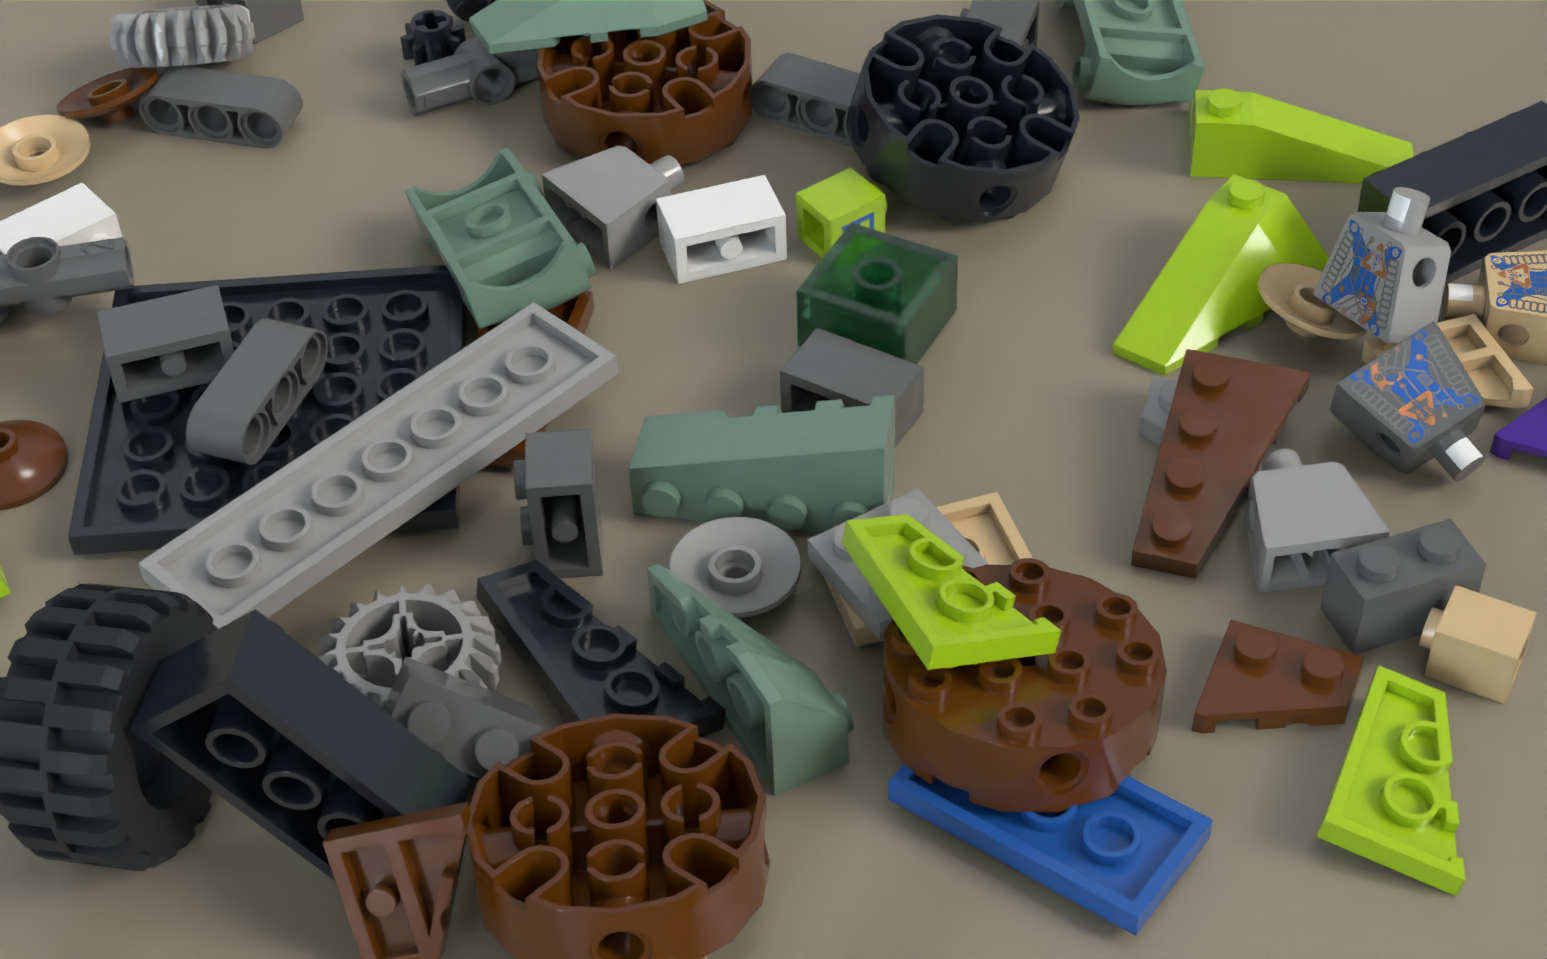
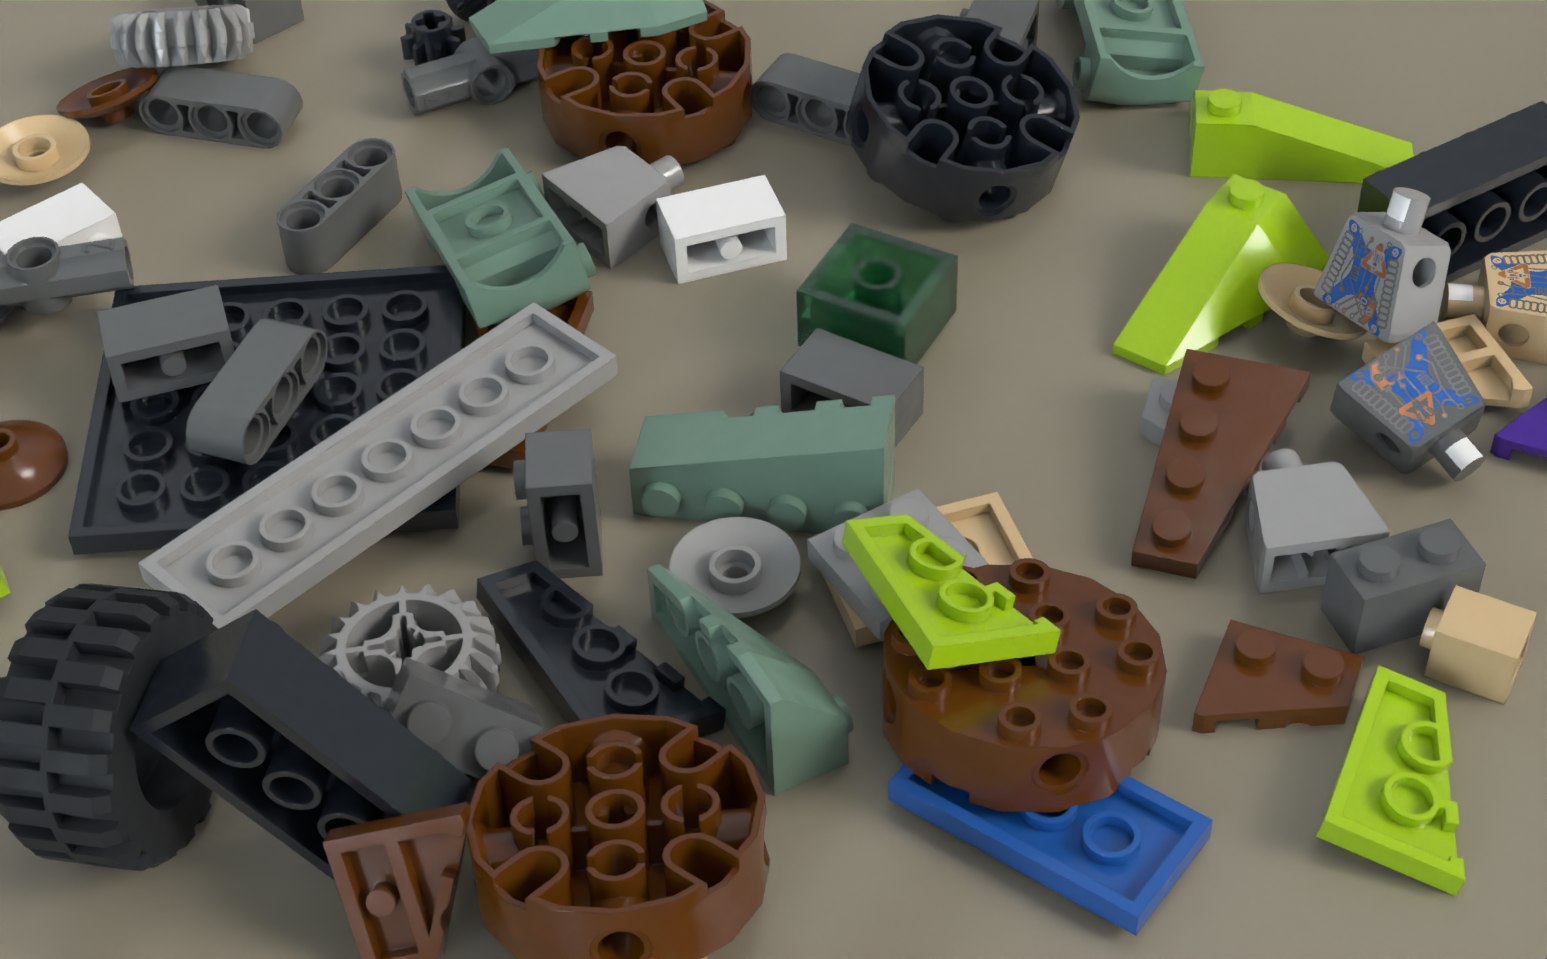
(339, 206): none -> dark grey beam
(833, 205): lime brick -> none

